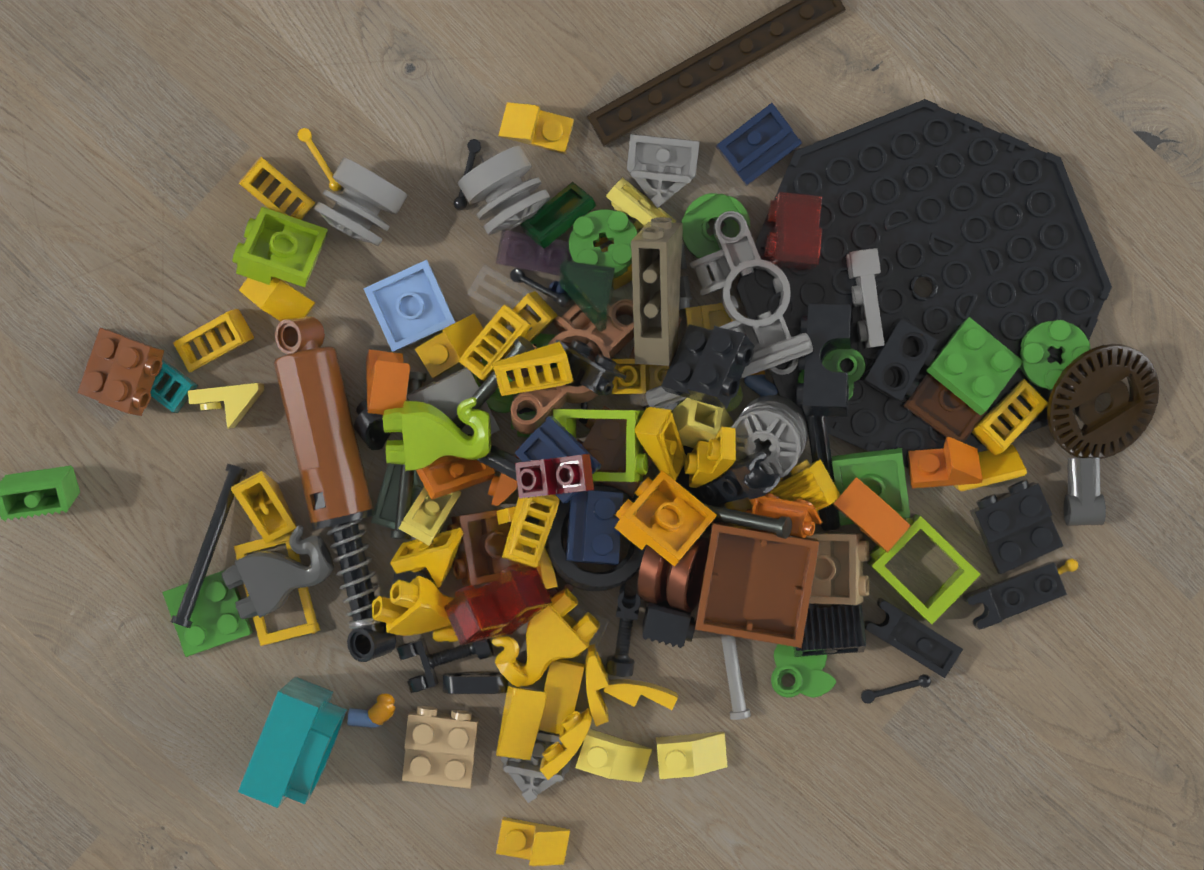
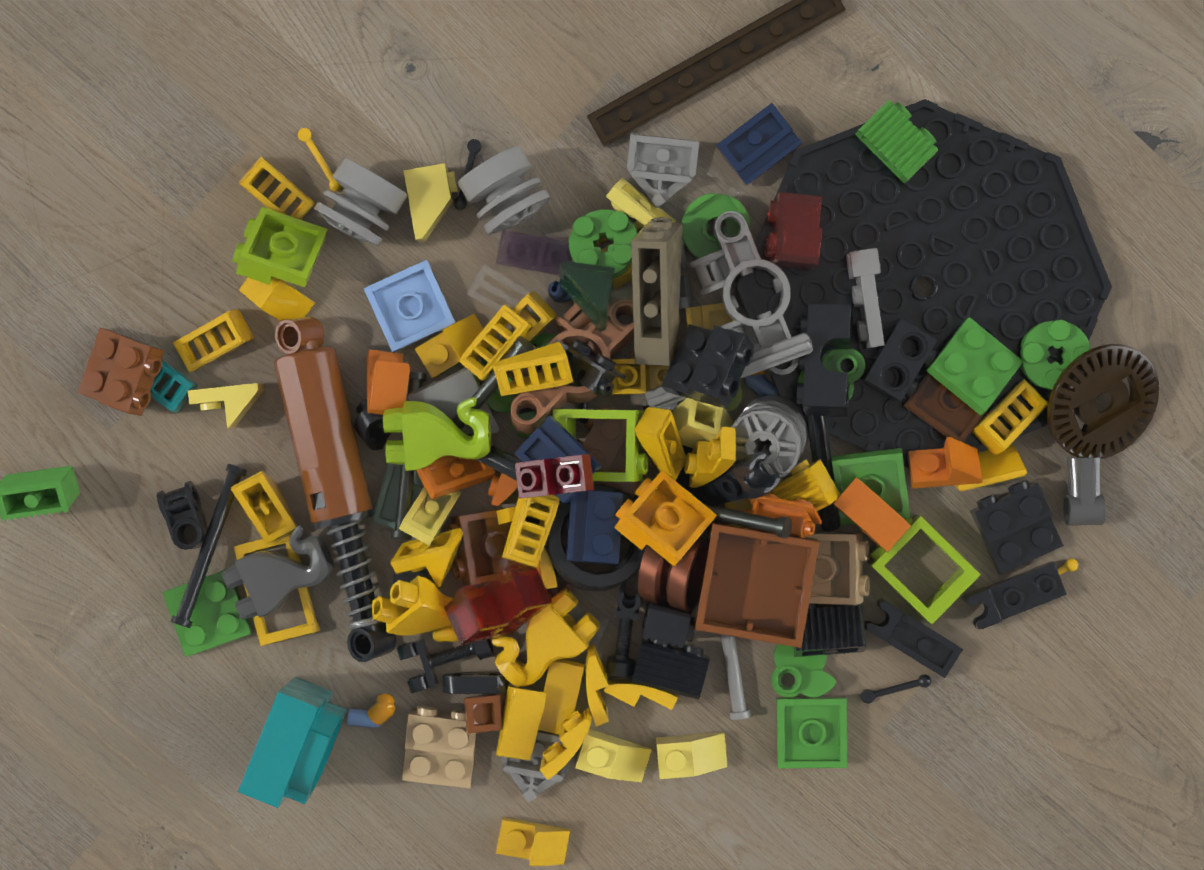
(183, 513): none -> black piece
(429, 197): none -> light yellow slope
(484, 712): none -> dark orange slope
(518, 276): black hinge -> none
(536, 127): yellow slope -> none
(558, 215): dark green tile -> none
(671, 668): none -> black brick
(811, 732): none -> bright green plate
(897, 140): none -> bright green brick

